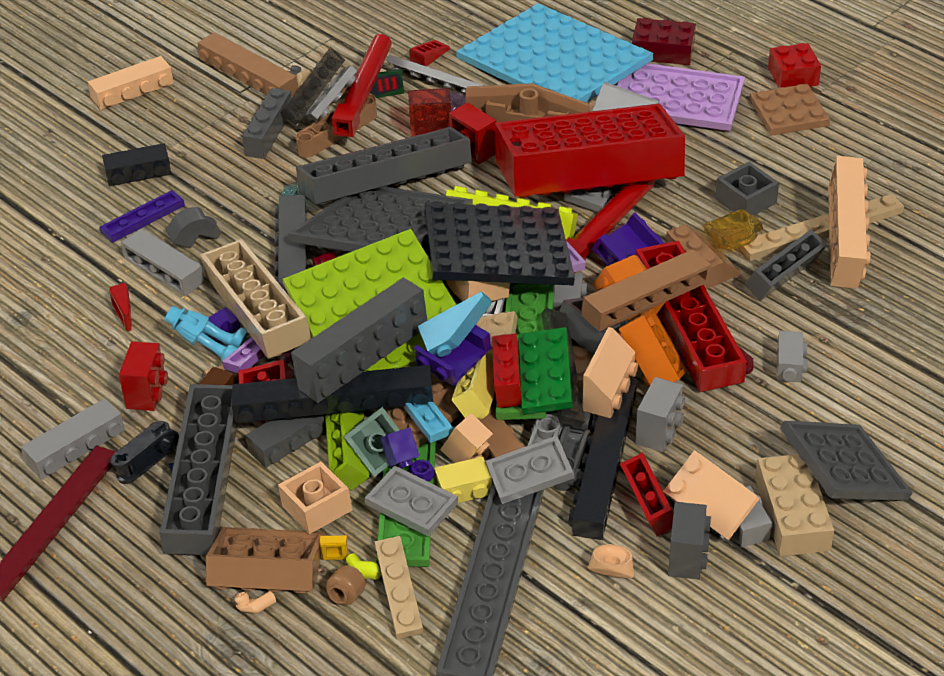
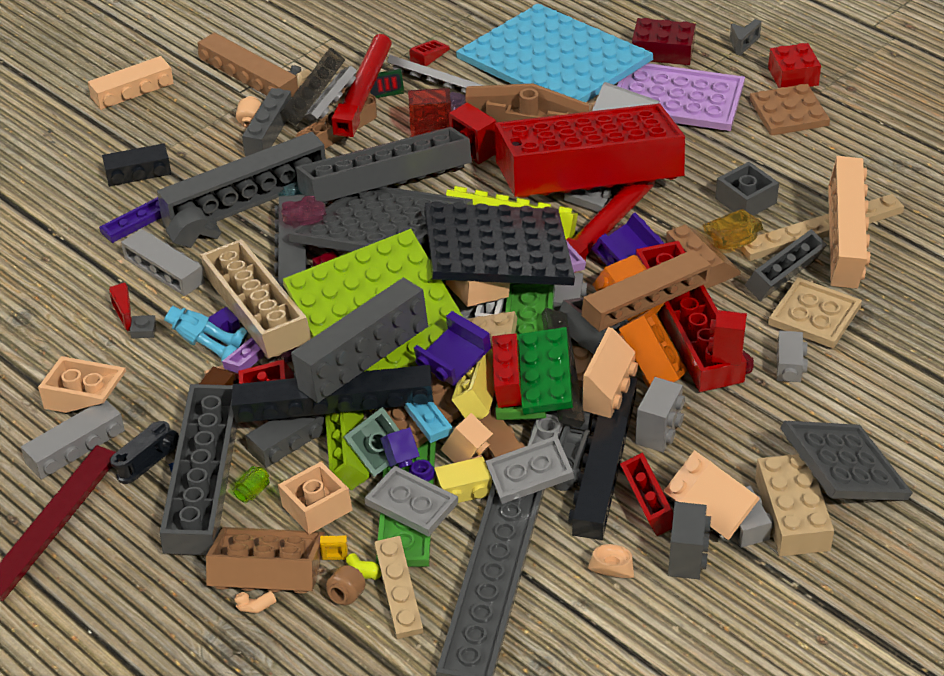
(78, 384): none -> light nougat slope
(143, 326): none -> dark grey plate
(143, 376): red brick -> none
(241, 182): none -> dark grey brick
(247, 109): none -> light nougat head
(251, 484): none -> clear neon green brick
(305, 211): none -> clear pink plate
(451, 327): medium azure slope -> none
(728, 337): none -> red brick
(744, 37): none -> dark grey slope
(816, 312): none -> tan plate

